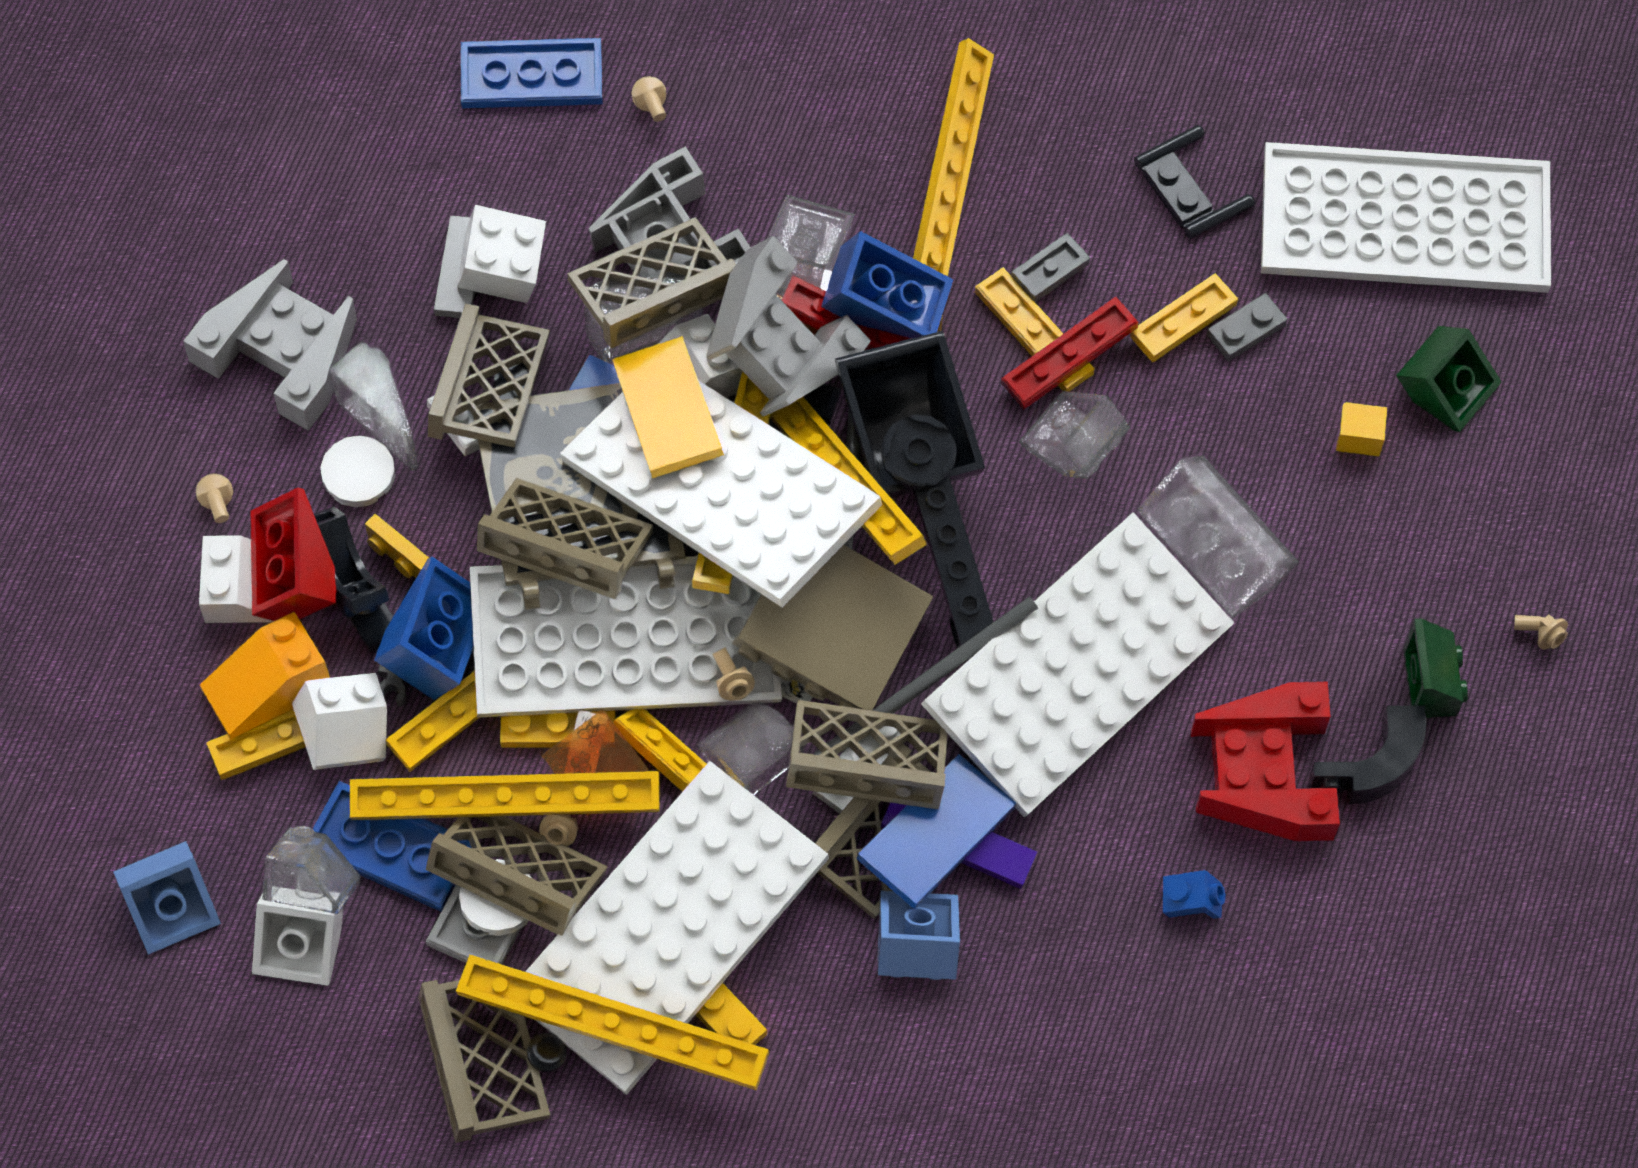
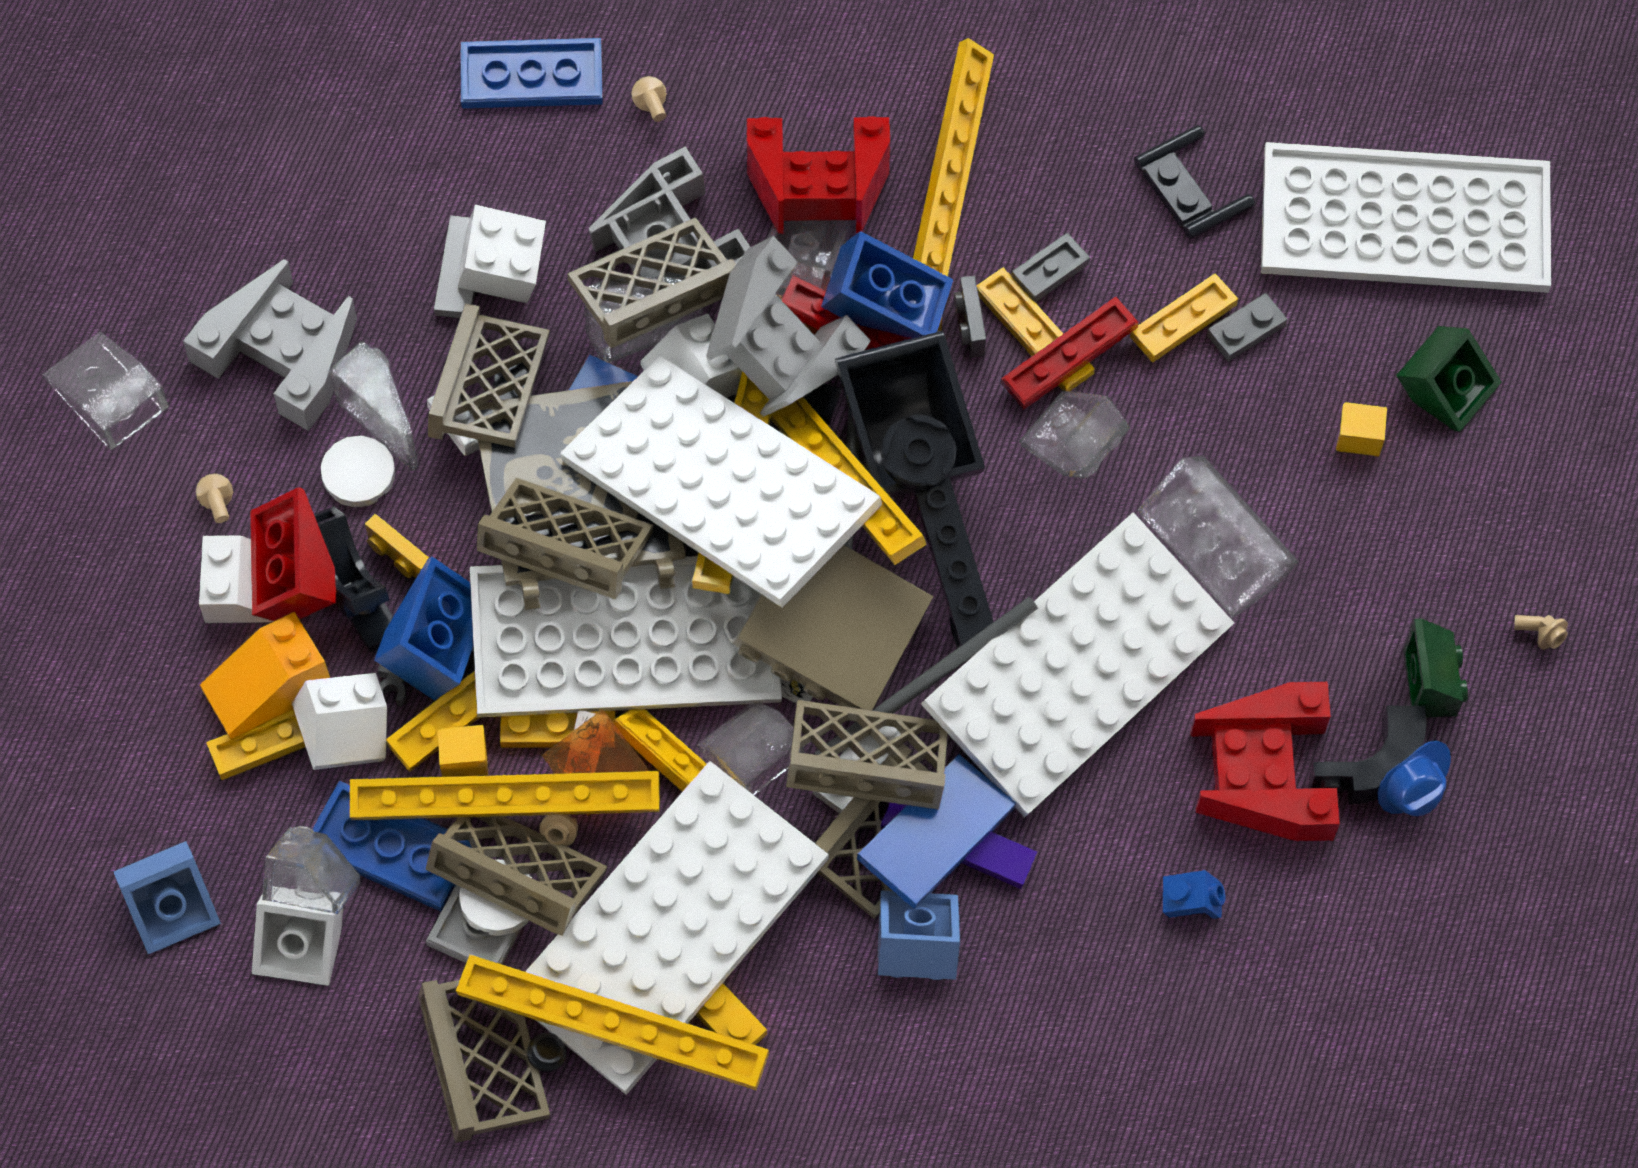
(107, 389): none -> clear slope
(462, 751): none -> yellow panel
(667, 407): yellow tile -> none
(735, 682): tan plate -> none
(818, 183): none -> red wedge
(972, 330): none -> plate
(1417, 782): none -> blue piece

